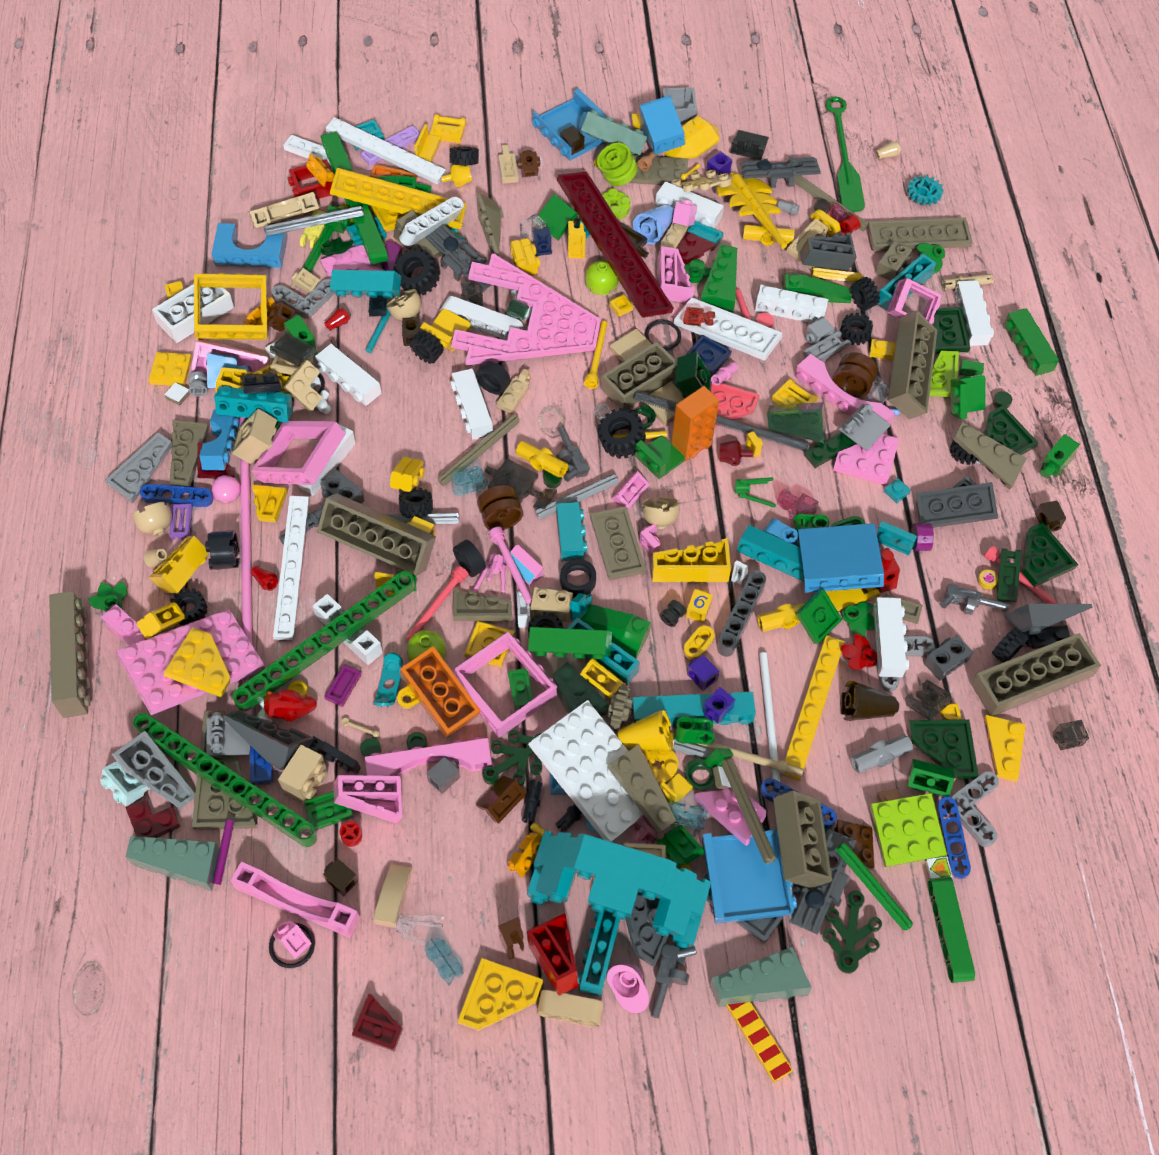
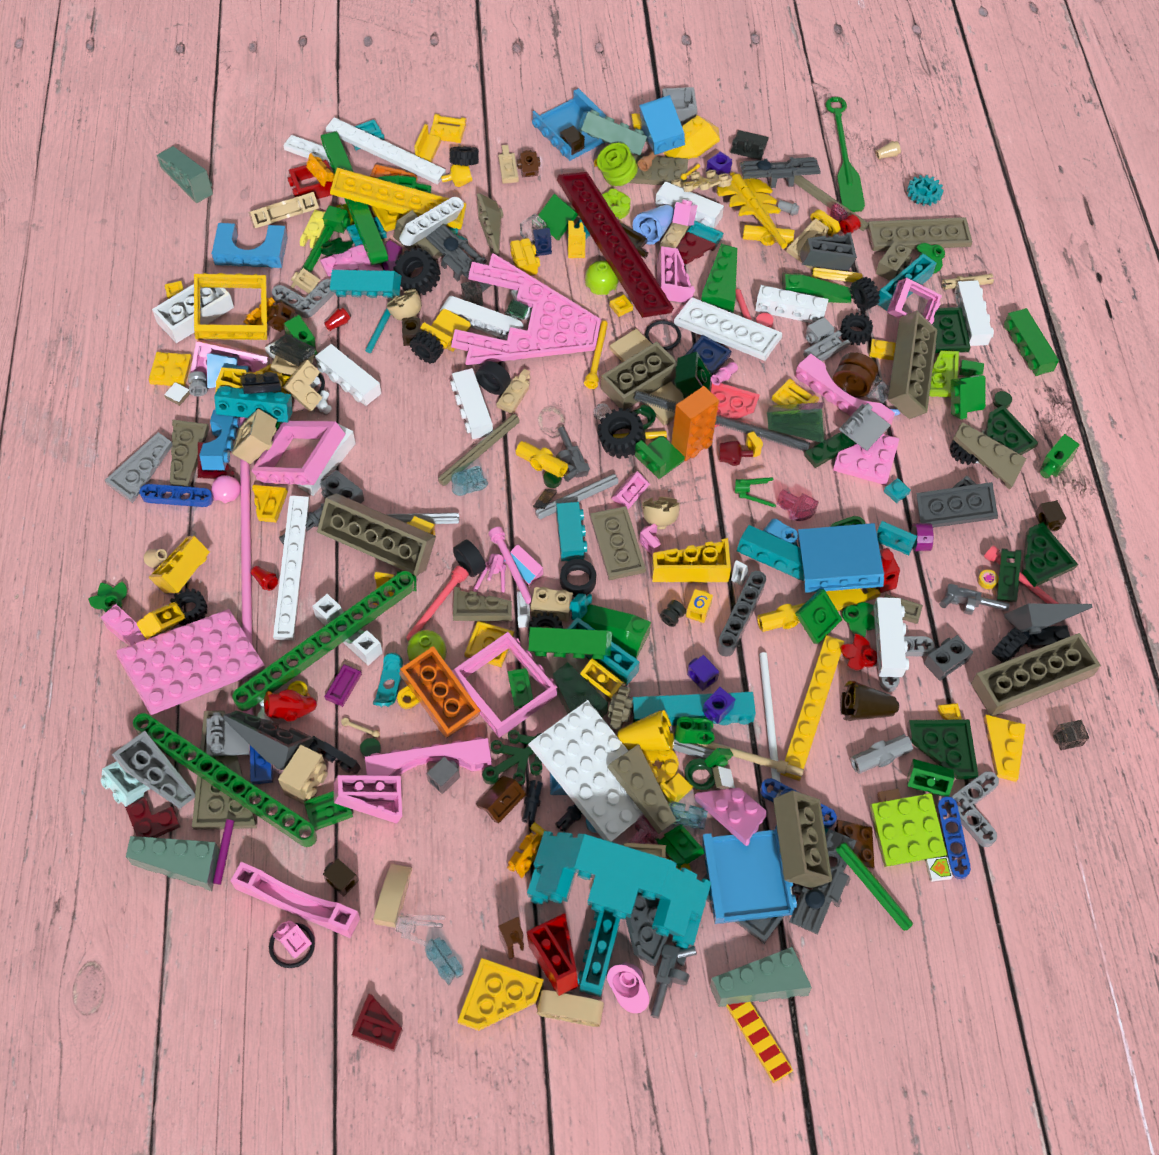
(68, 654): dark tan brick -> none
(153, 519): tan cylinder -> none
(180, 533): medium lavender tile -> none
(186, 173): none -> sand green wedge
(199, 664): yellow plate -> none
(223, 550): black brick -> none
(313, 220): axle -> none
(349, 829): red wheel -> none
(378, 306): black plate -> none
(402, 139): lavender tile -> none
(407, 474): yellow brick -> none
(415, 503): black tyre -> none
(416, 740): dark green tile -> none
(500, 507): reddish brown wheel -> none
(516, 476): clear smoke plate -> none
(696, 270): green plate -> none
(696, 316): clear red plate -> none
(698, 644): yellow plate -> none
(748, 811): dark tan axle -> none
(810, 521): green piece -> none
(823, 205): clear smoke plate -> none
(850, 934): dark green plant -> none
(931, 703): clear smoke brick -> none
(951, 930): green beam -> none

